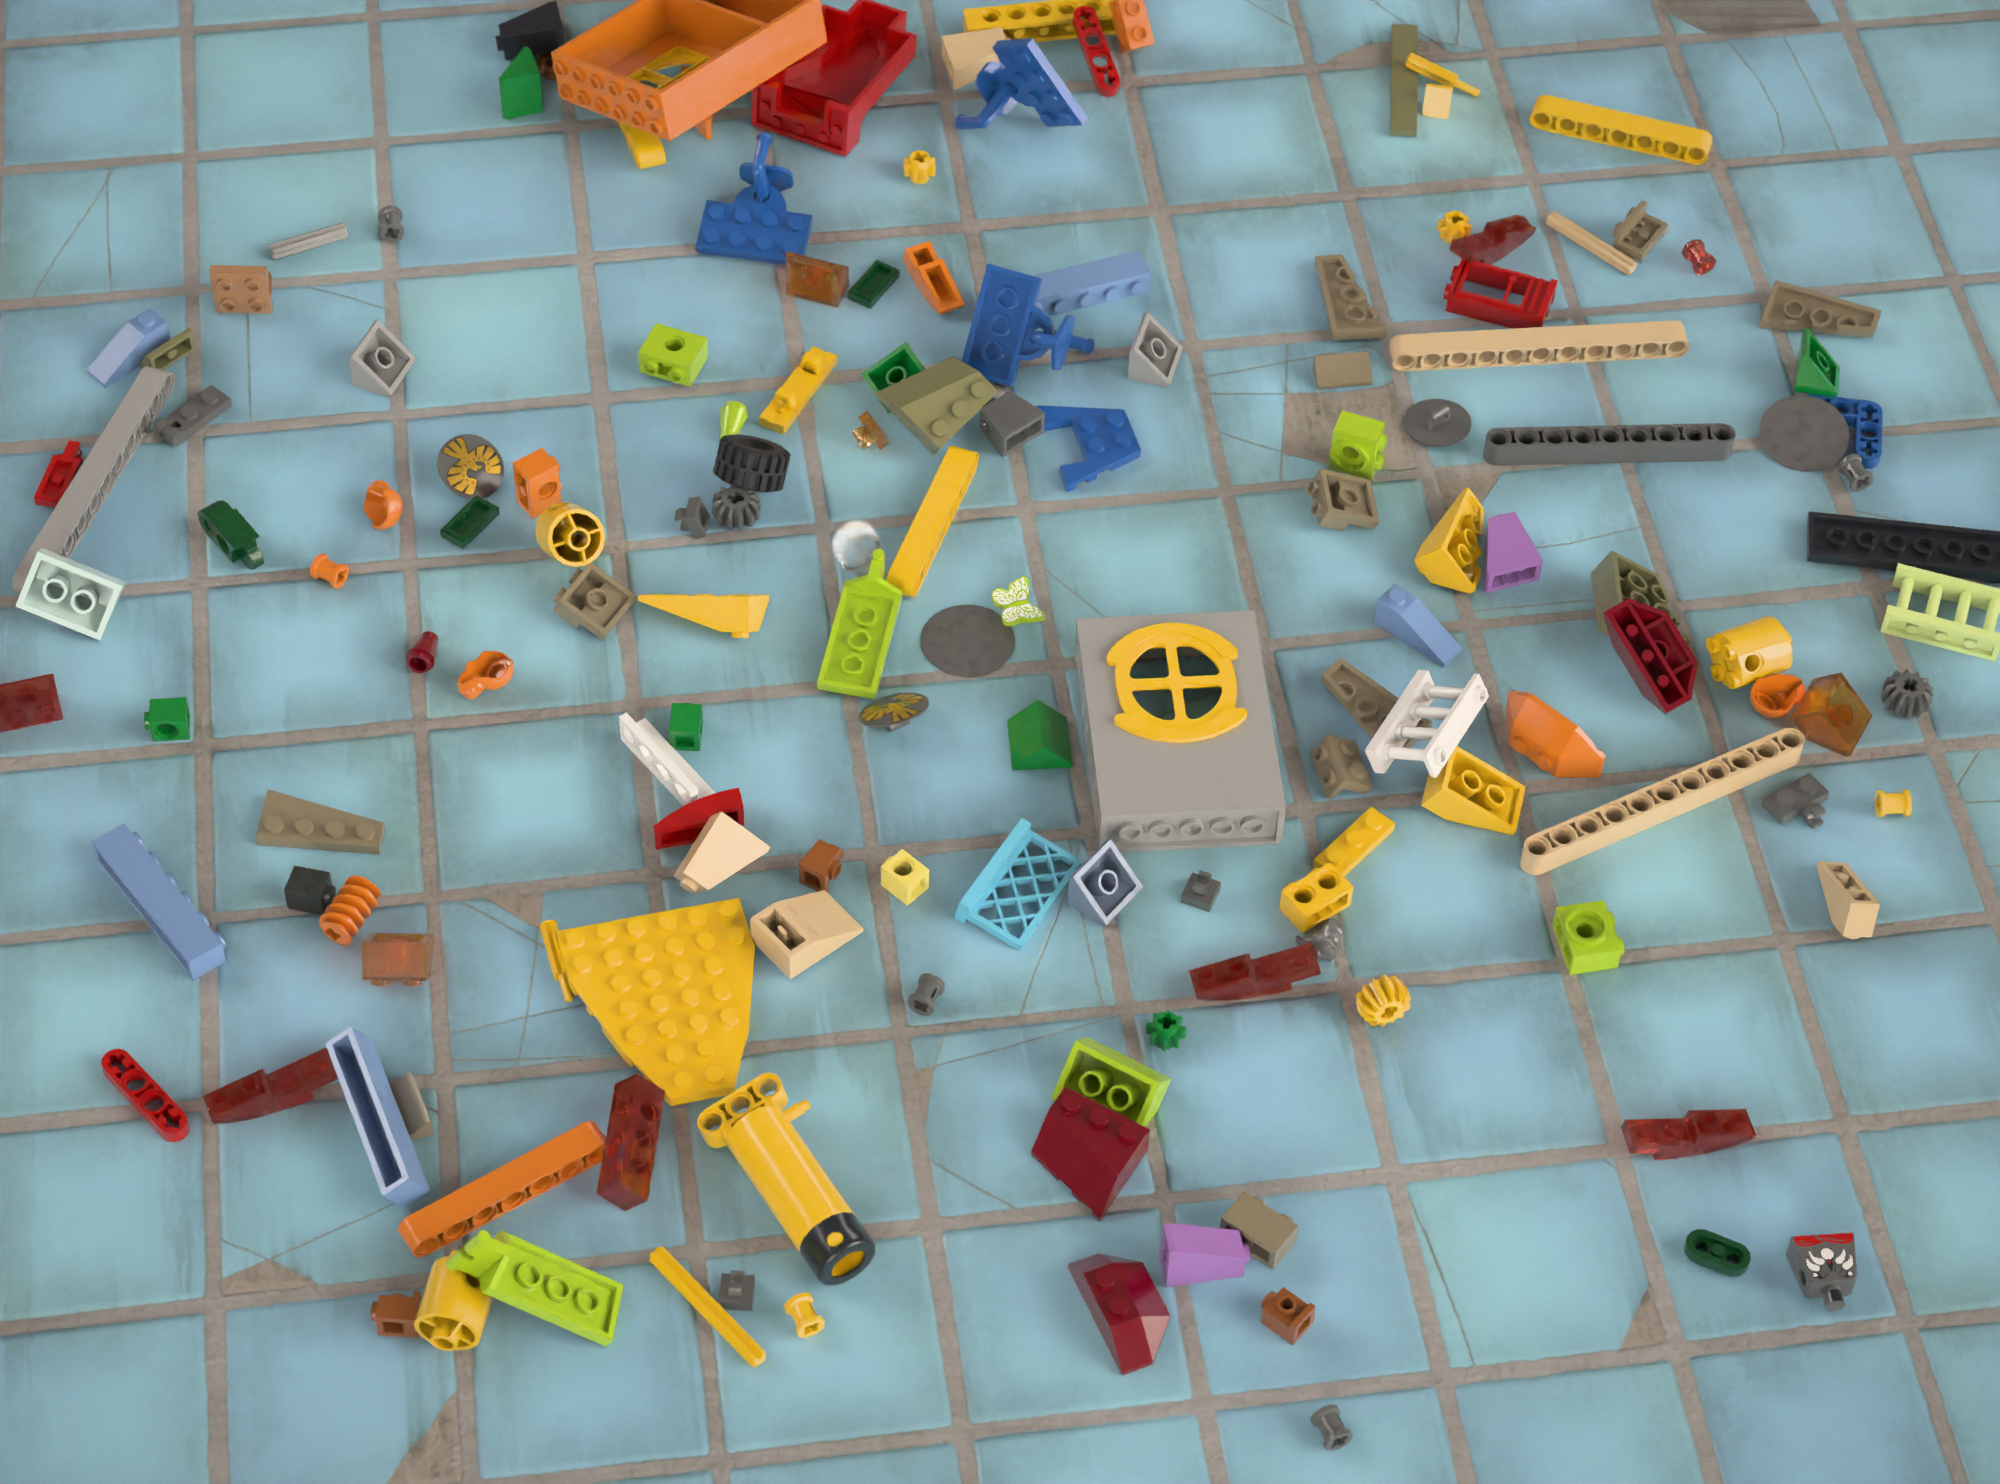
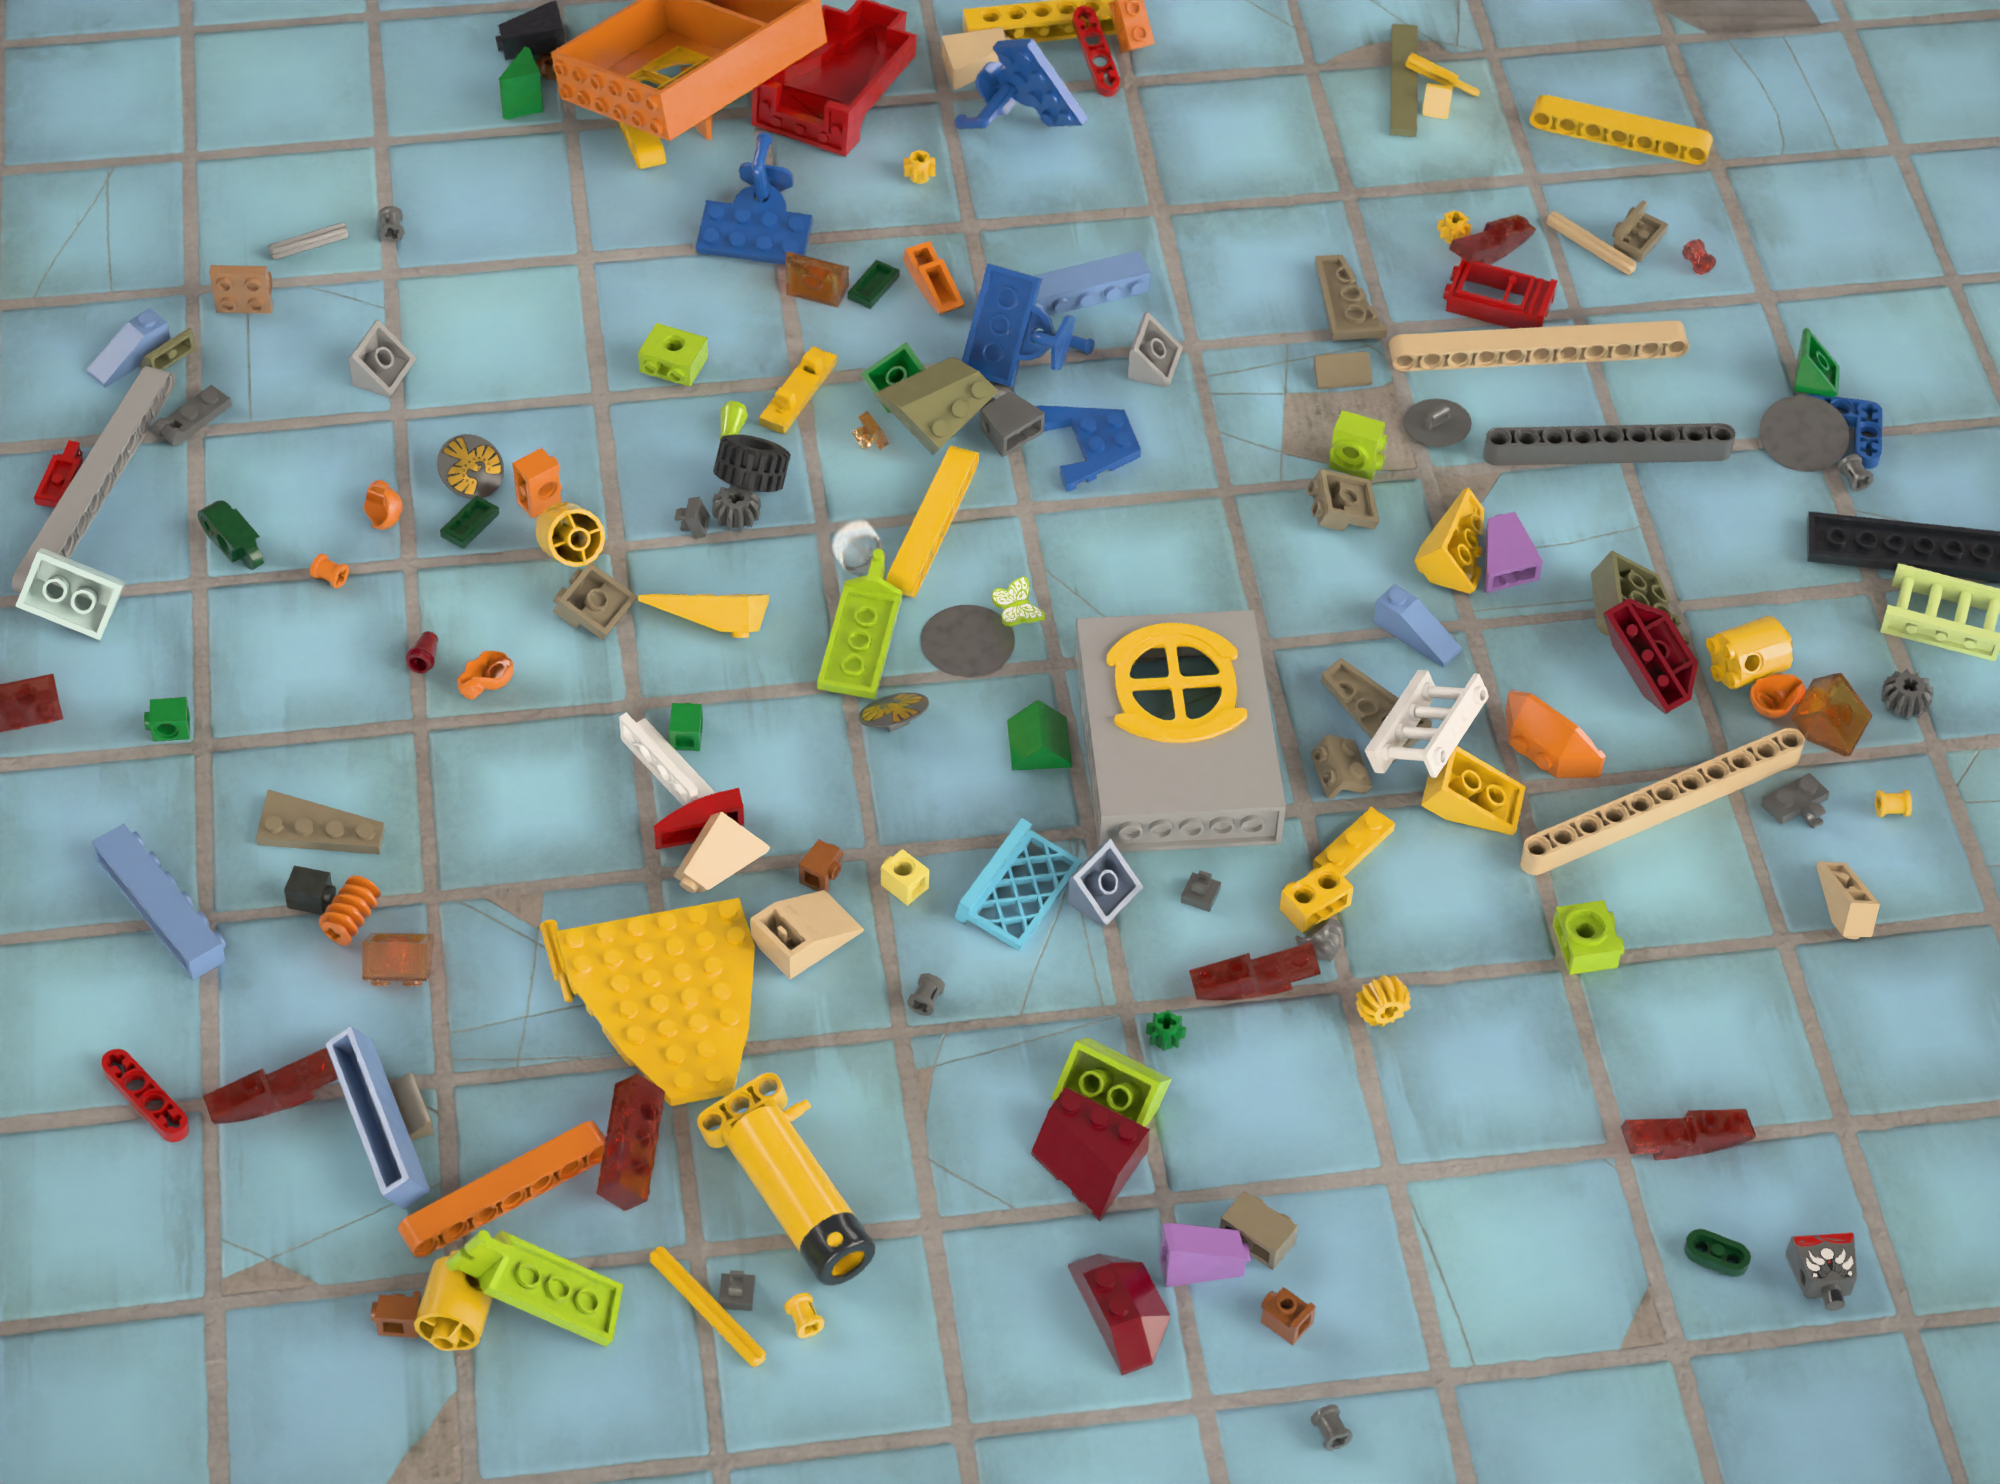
(1798, 308): dark tan wing -> none

